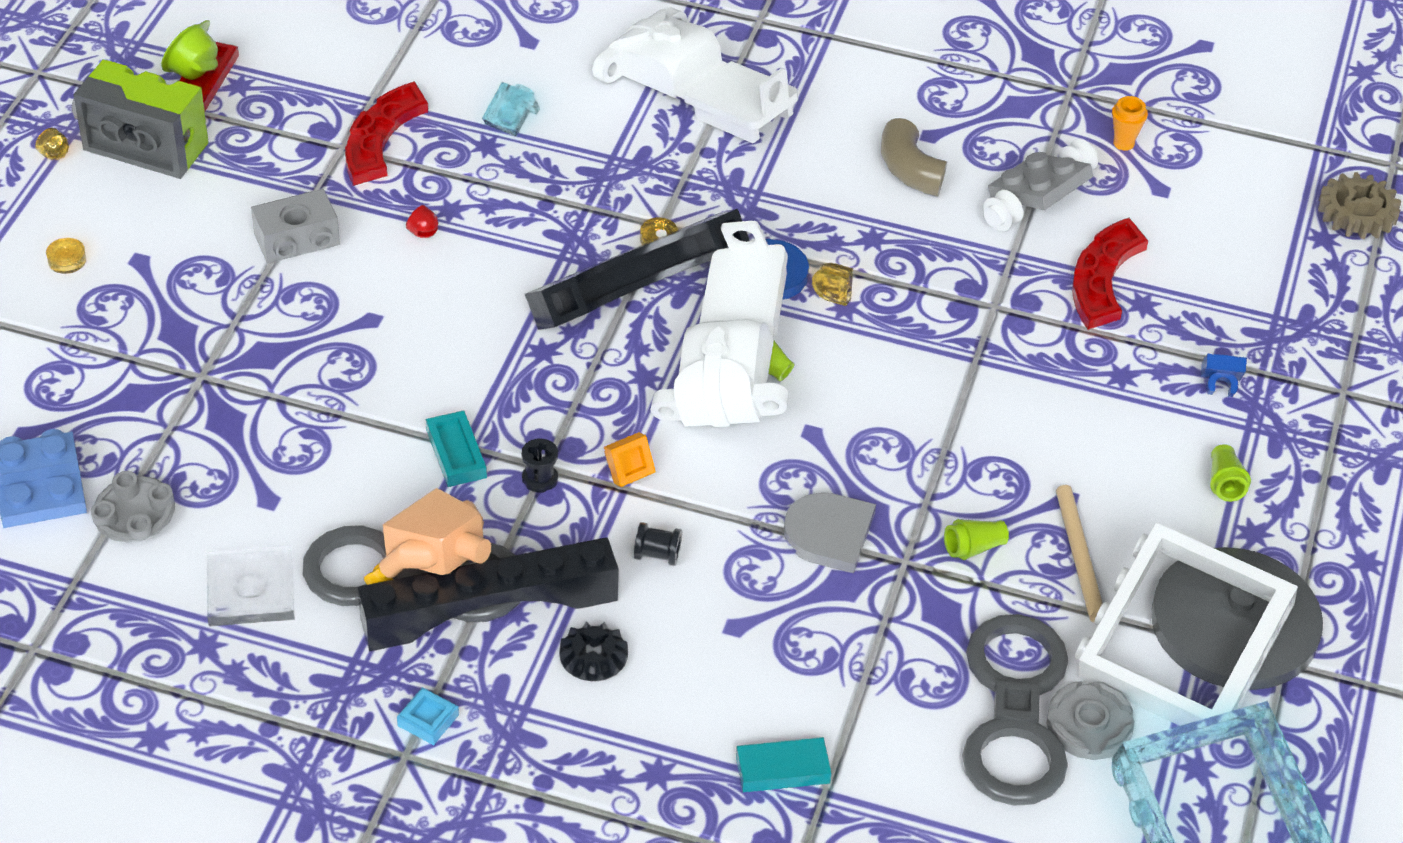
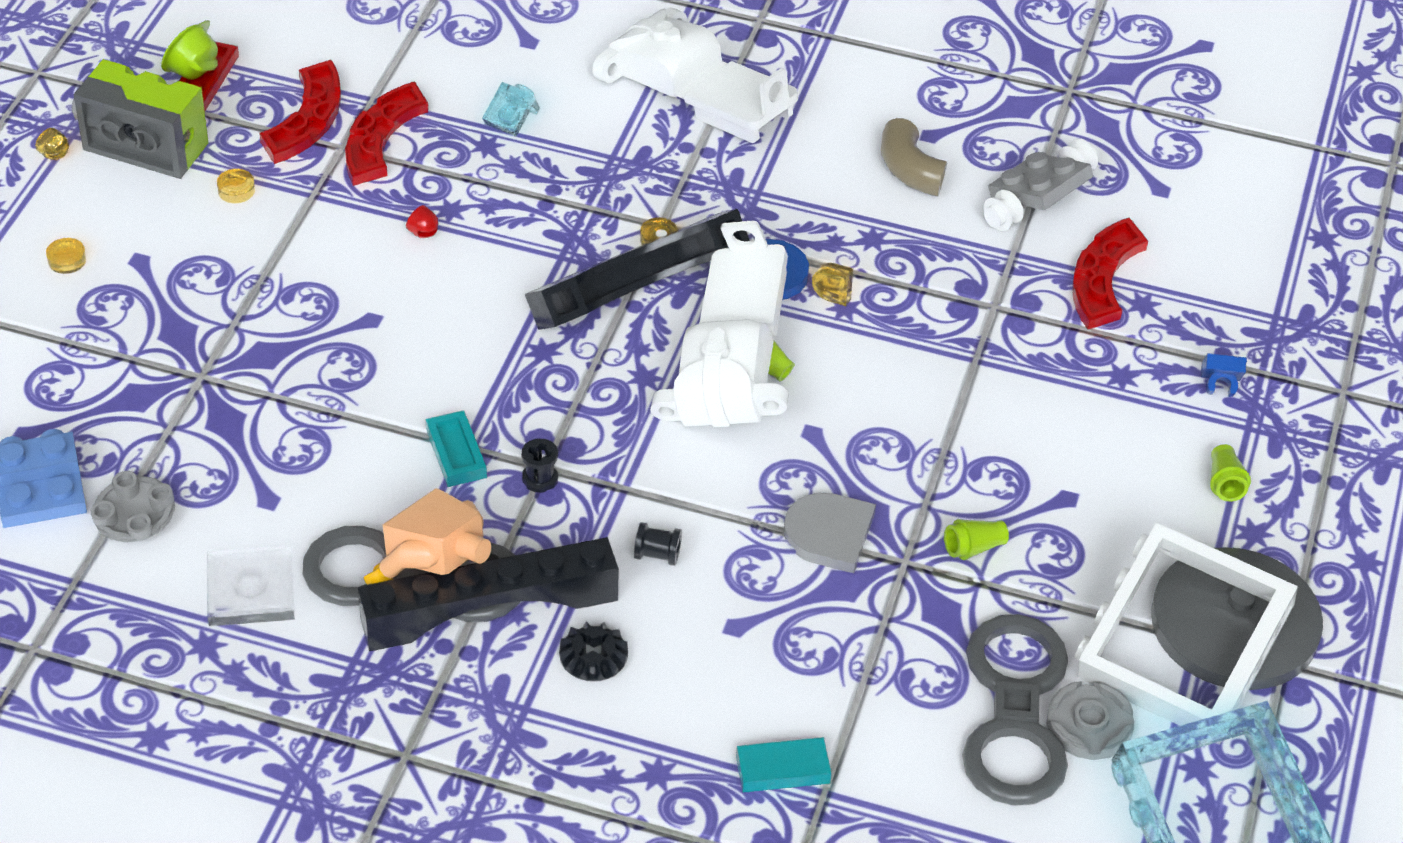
(235, 185): none -> clear yellow tile
(295, 225): light grey brick -> none
(314, 117): none -> red tile
(428, 716): medium azure tile -> none
(629, 459): light orange tile -> none
(1079, 550): tan bar -> none
(1128, 119): light orange cone -> none
(1359, 205): dark tan gear -> none

